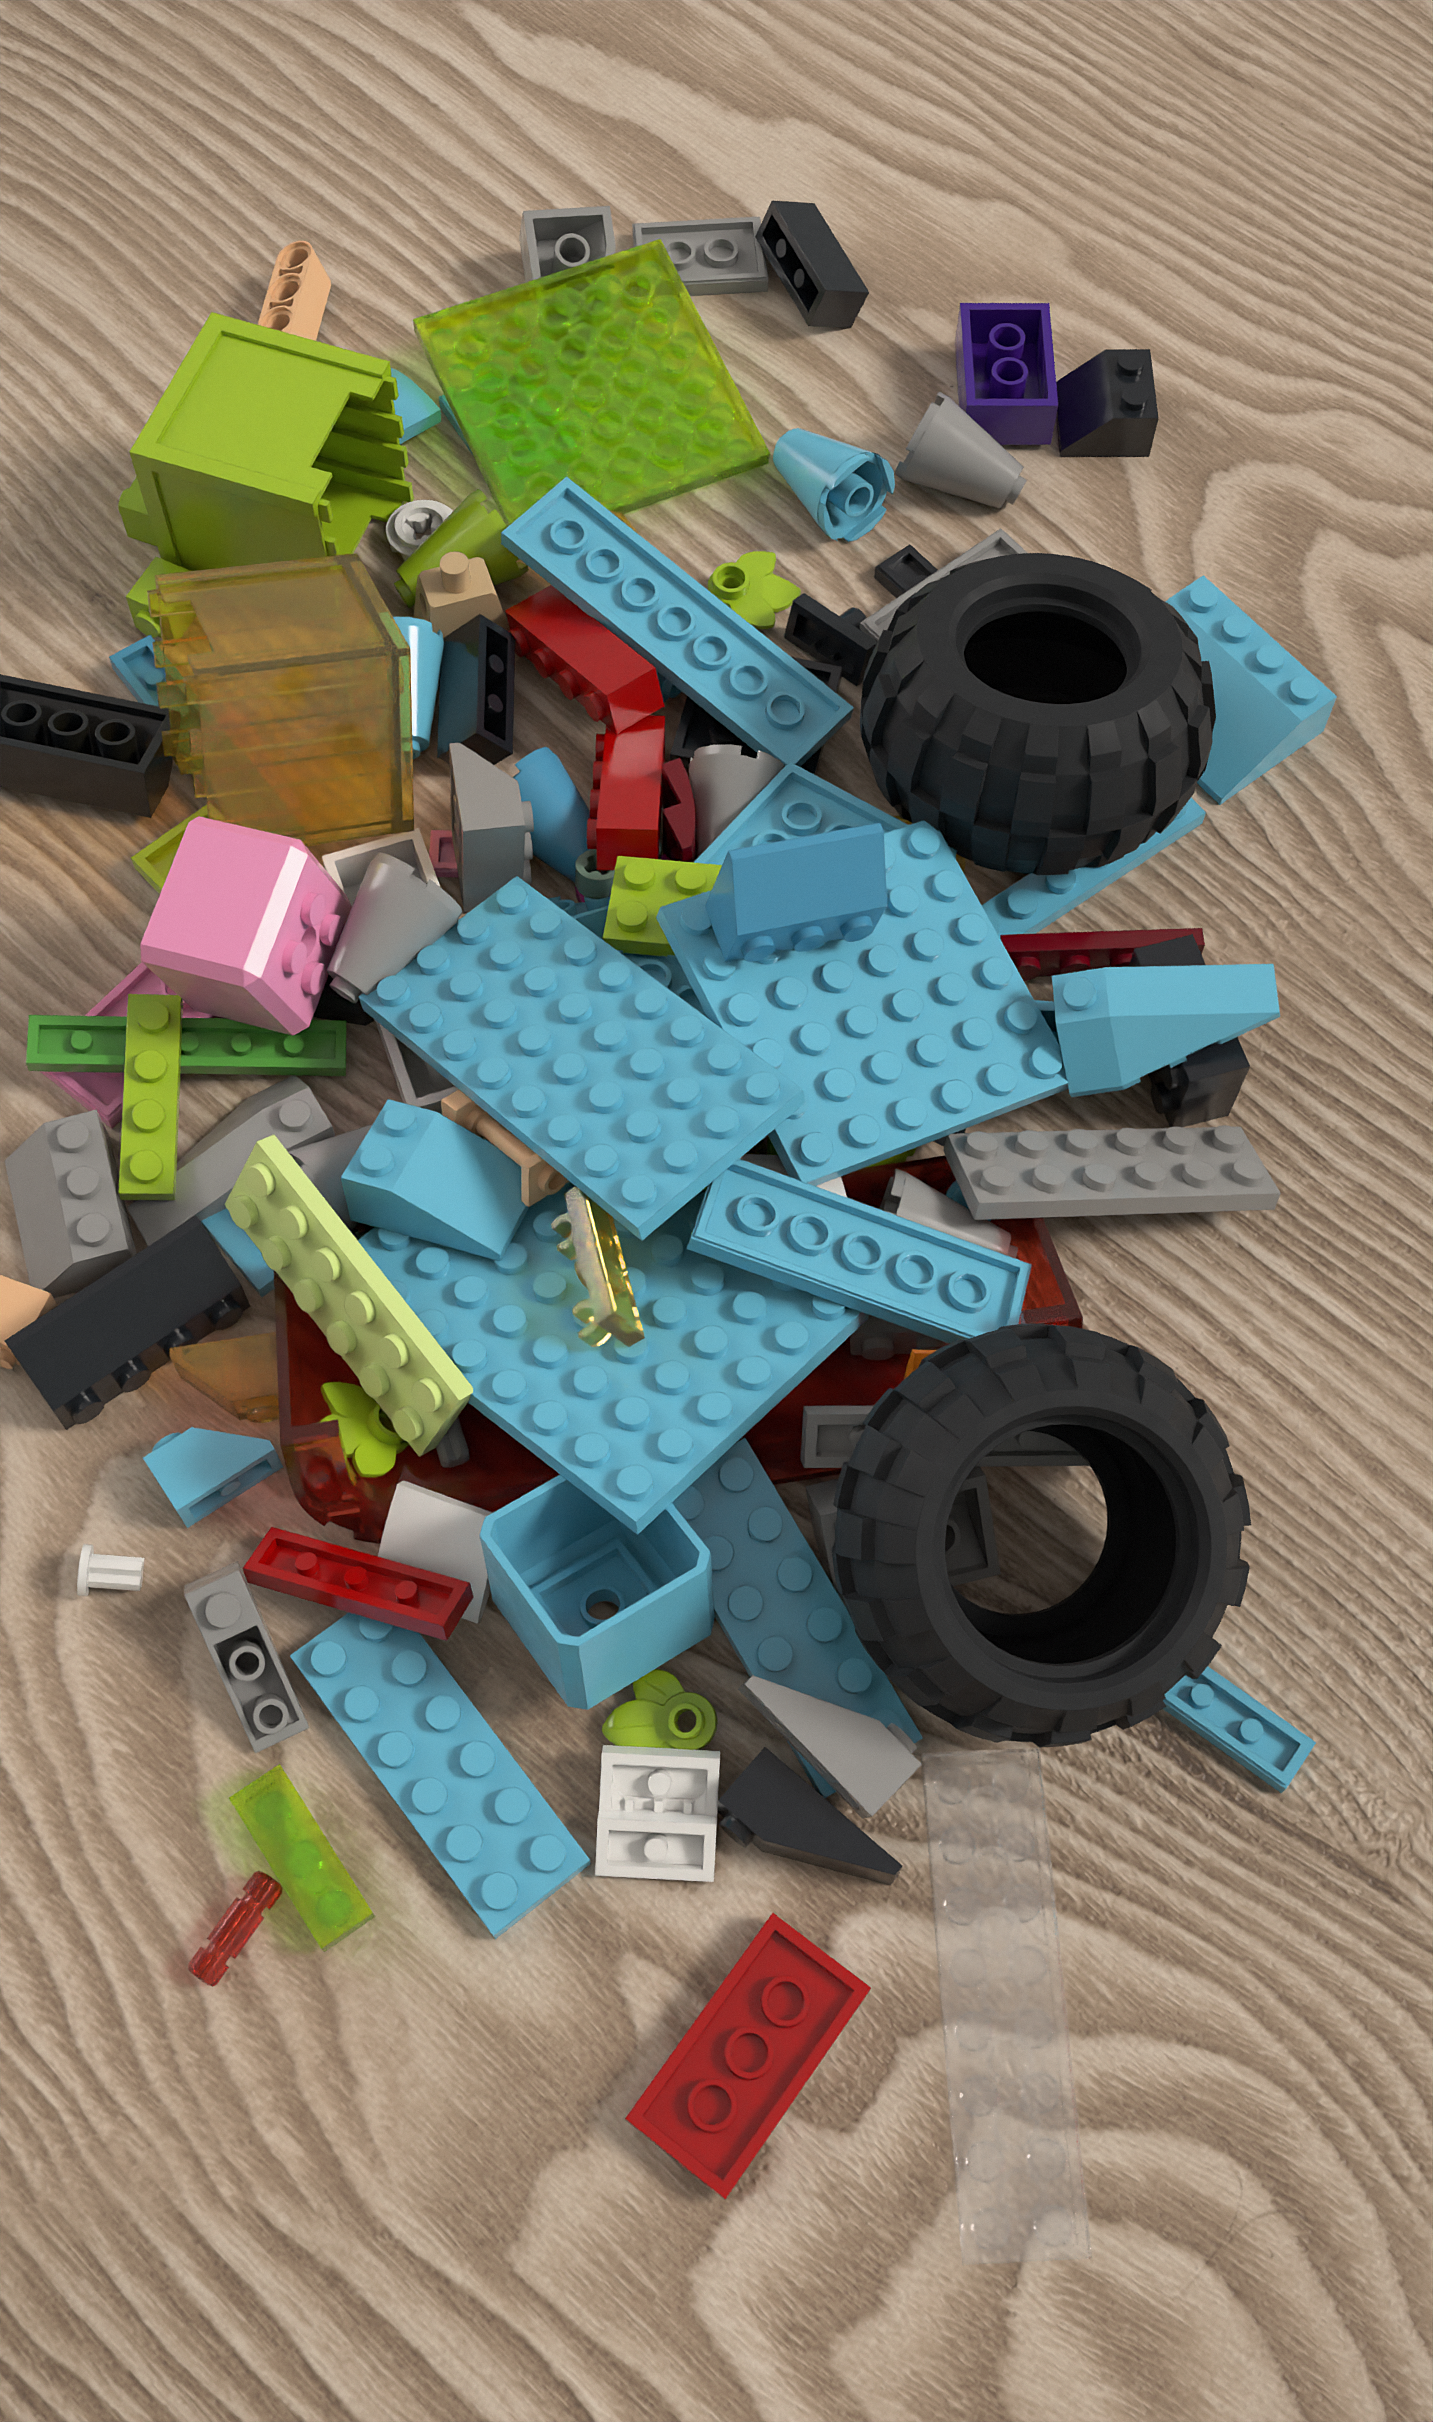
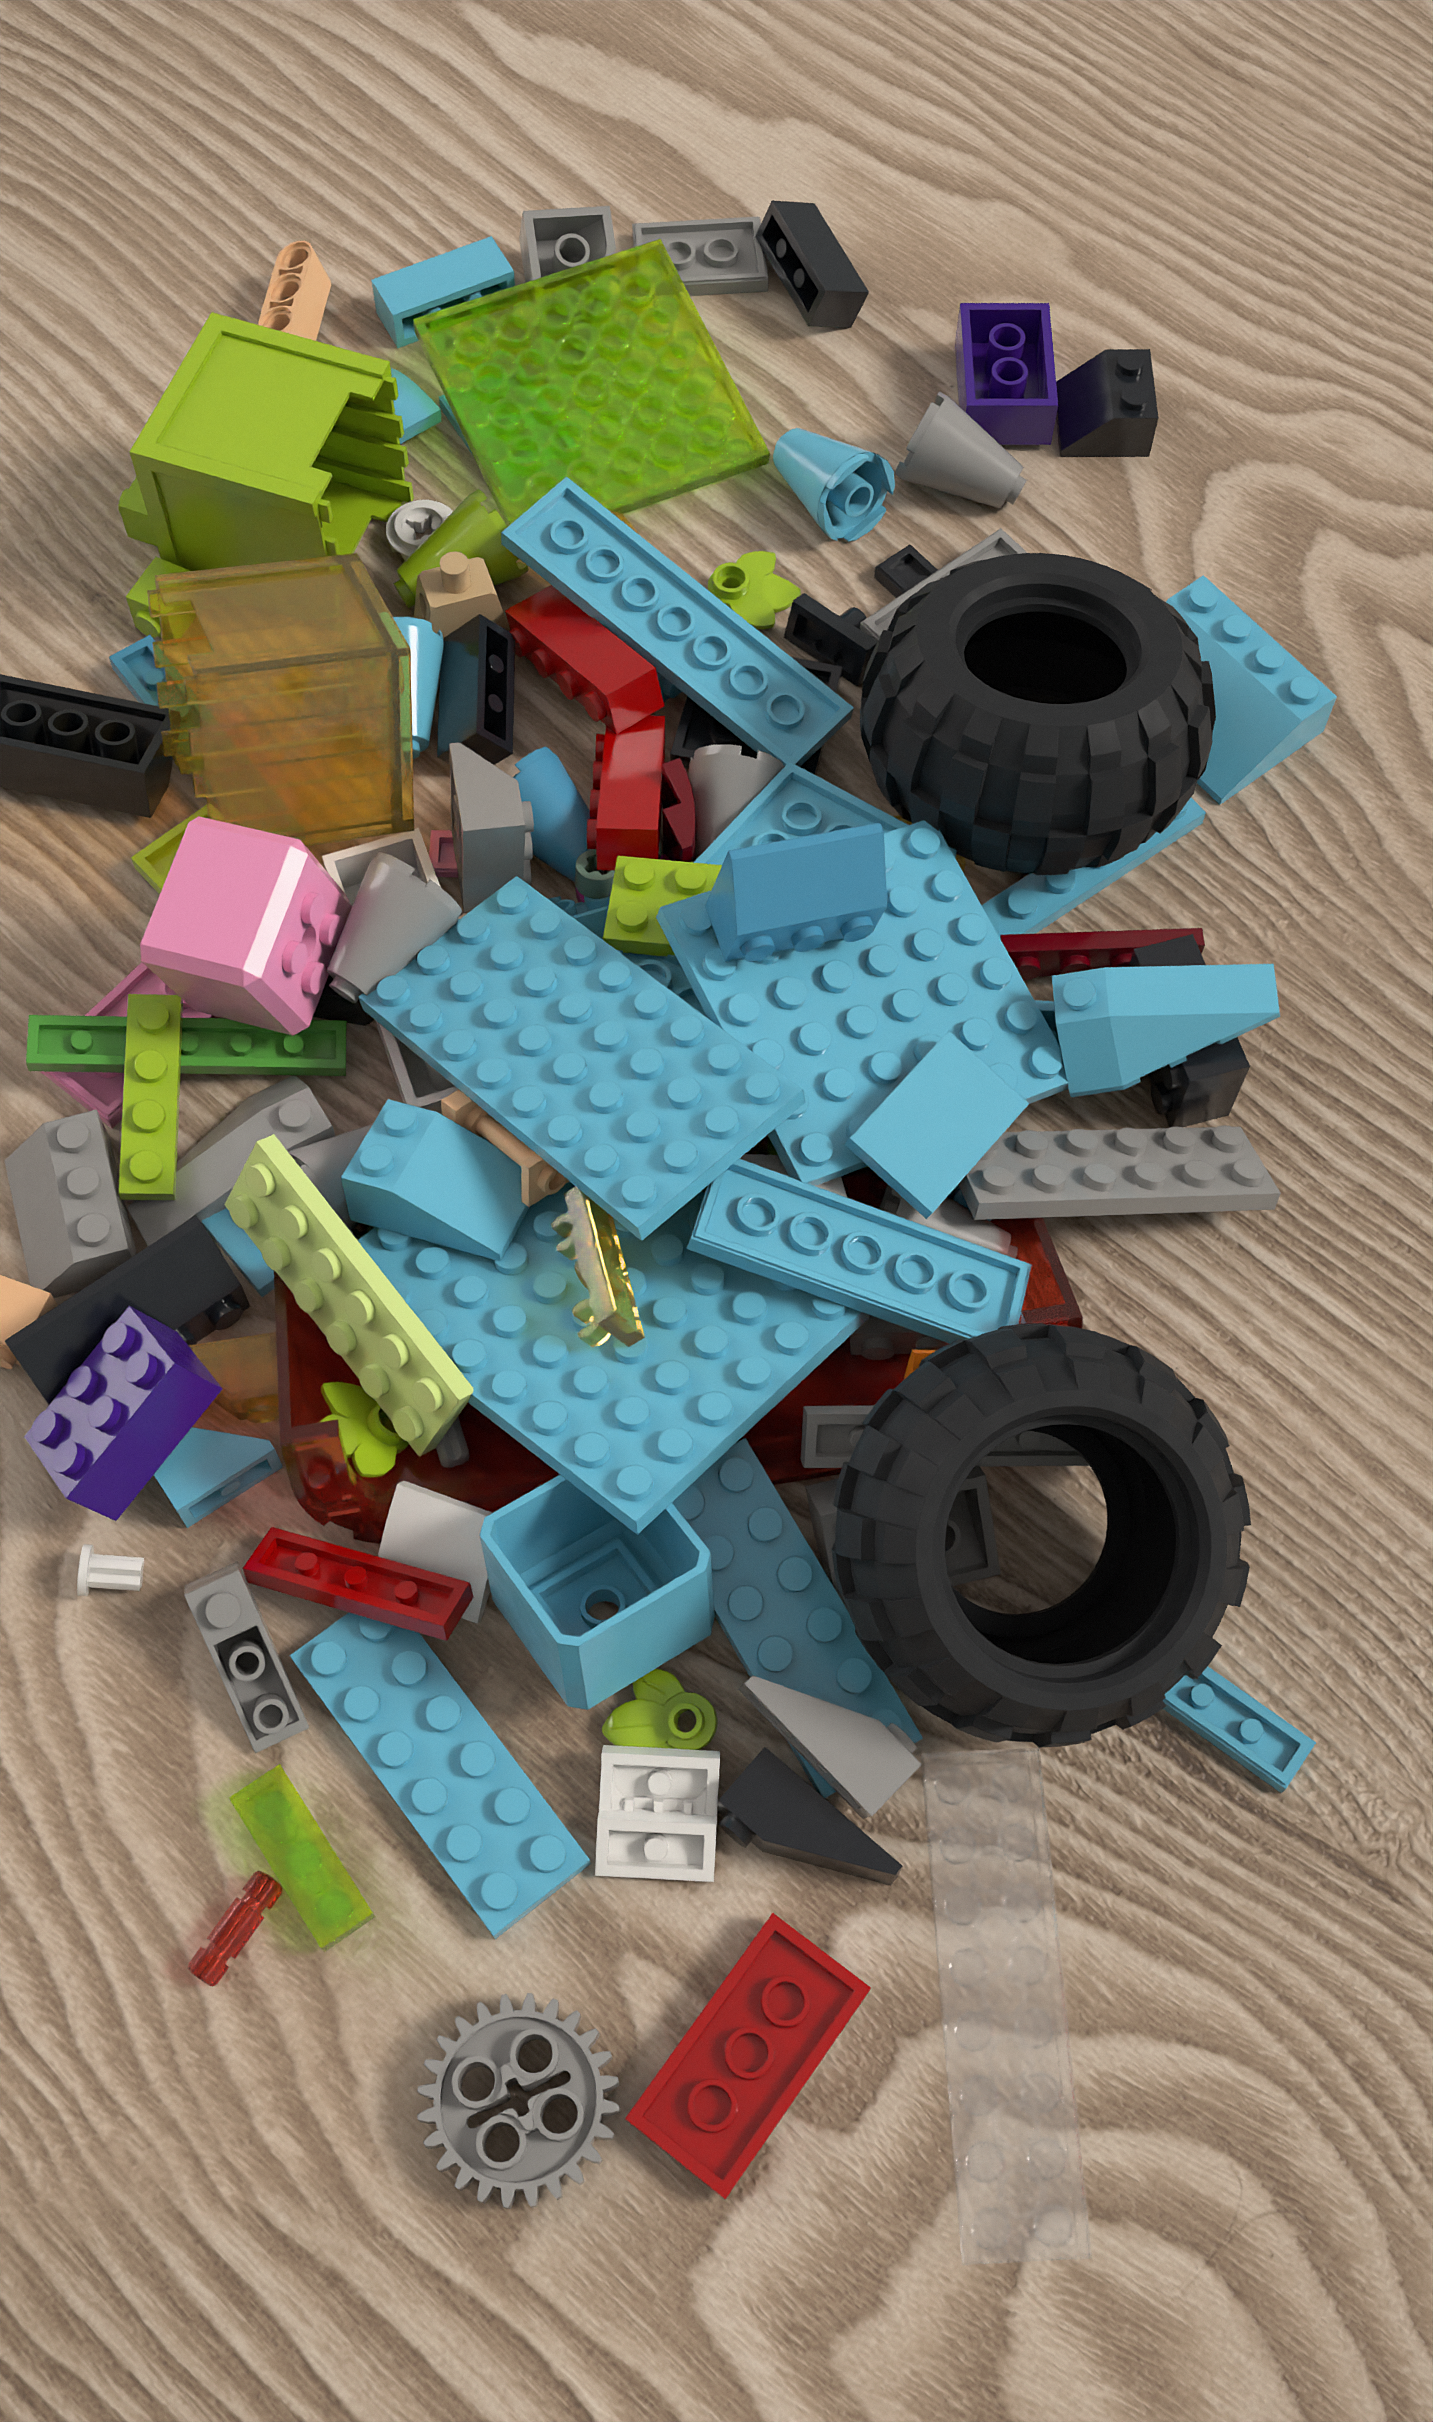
(122, 1413): none -> dark purple brick
(439, 284): none -> medium azure brick
(541, 2154): none -> light grey gear
(937, 1124): none -> medium azure tile

